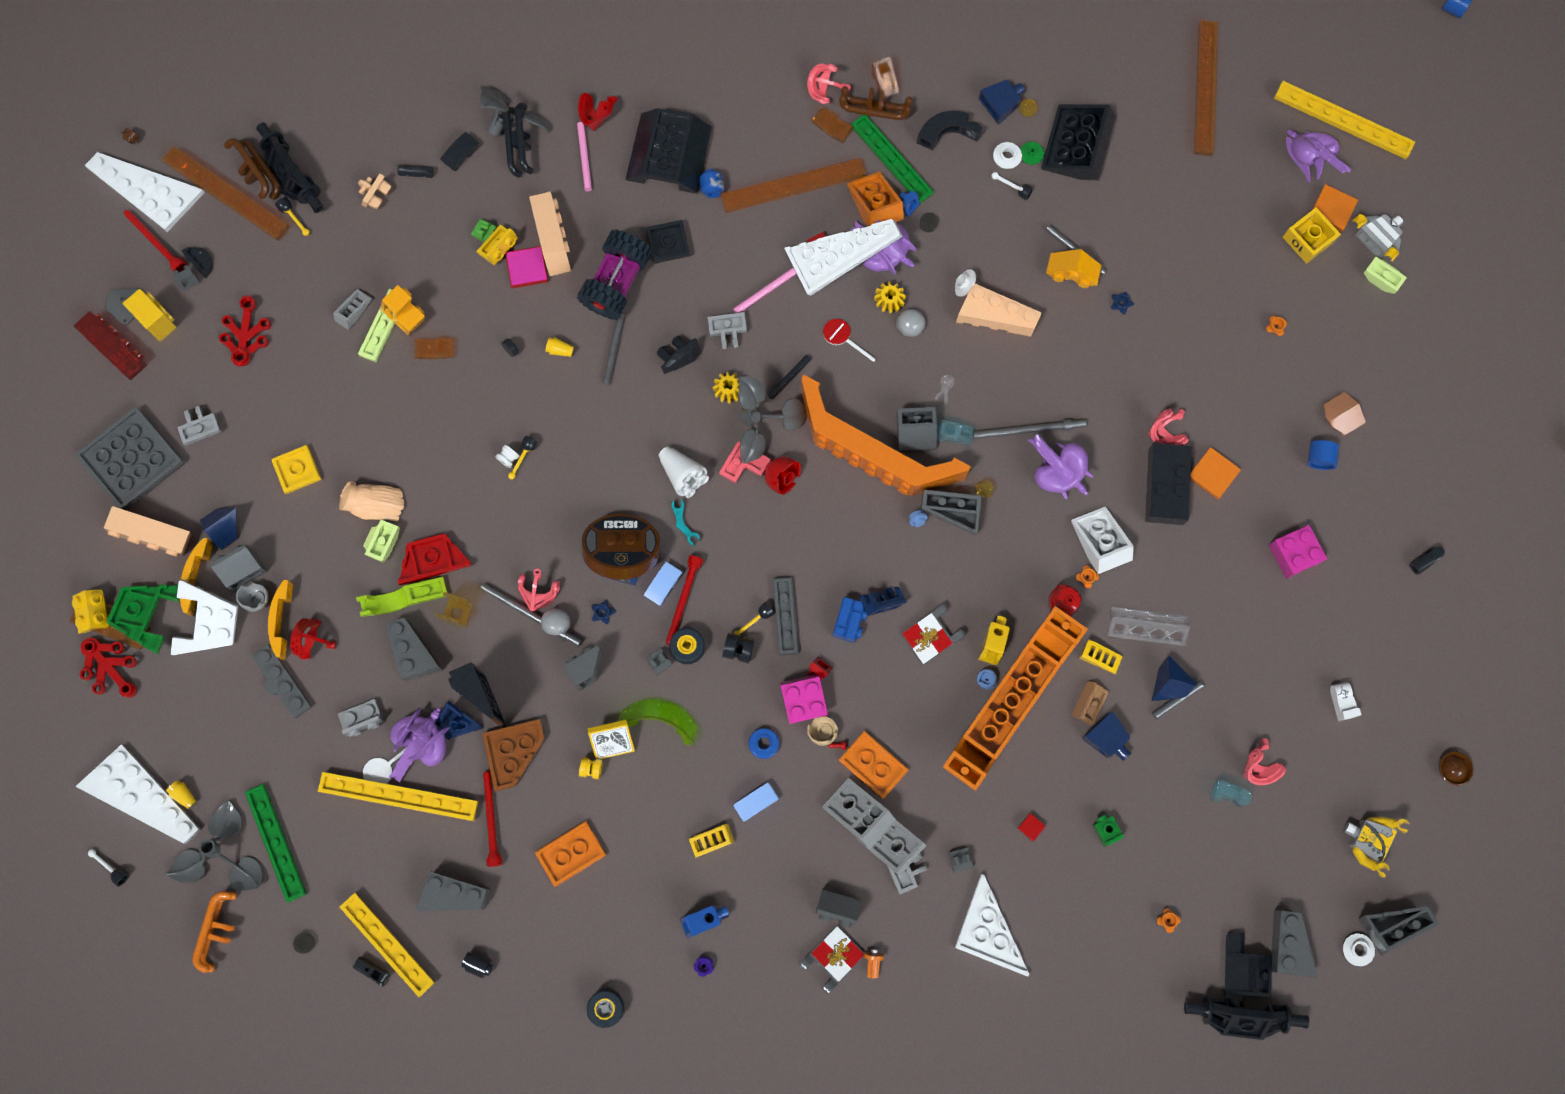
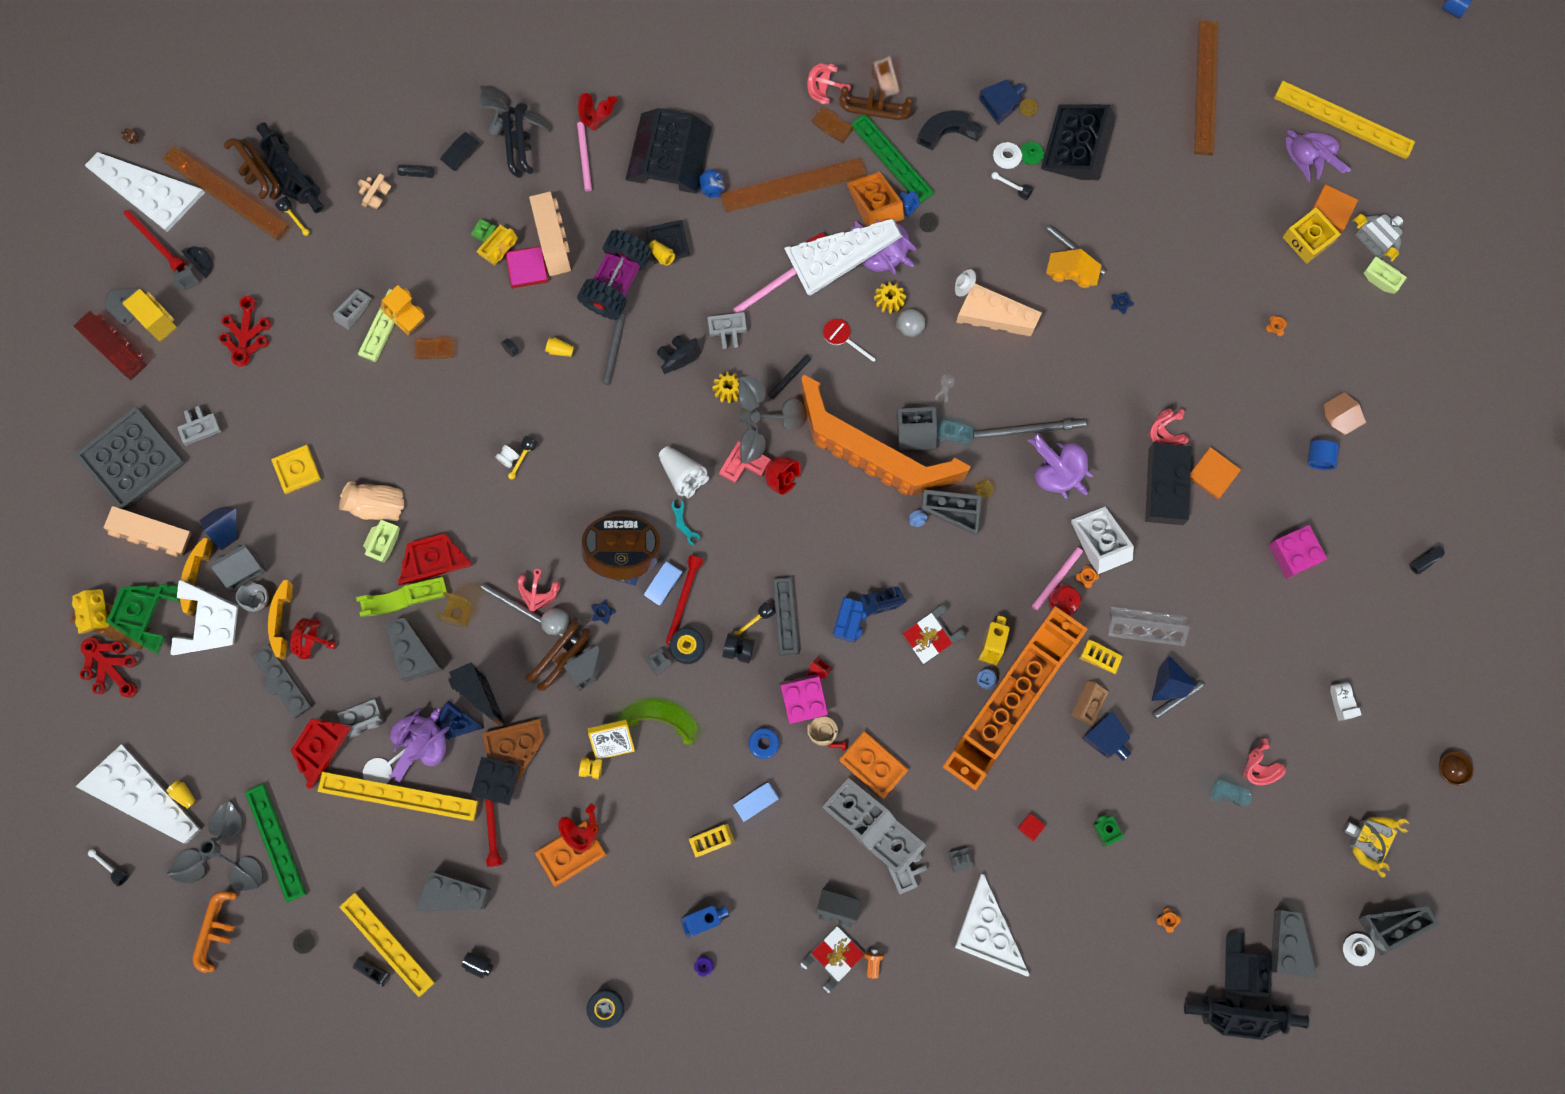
(317, 747): none -> red wing
(495, 781): none -> black plate
(559, 656): none -> reddish brown piece
(571, 832): none -> red helmet
(662, 253): none -> yellow cone
(1057, 578): none -> bright pink bar

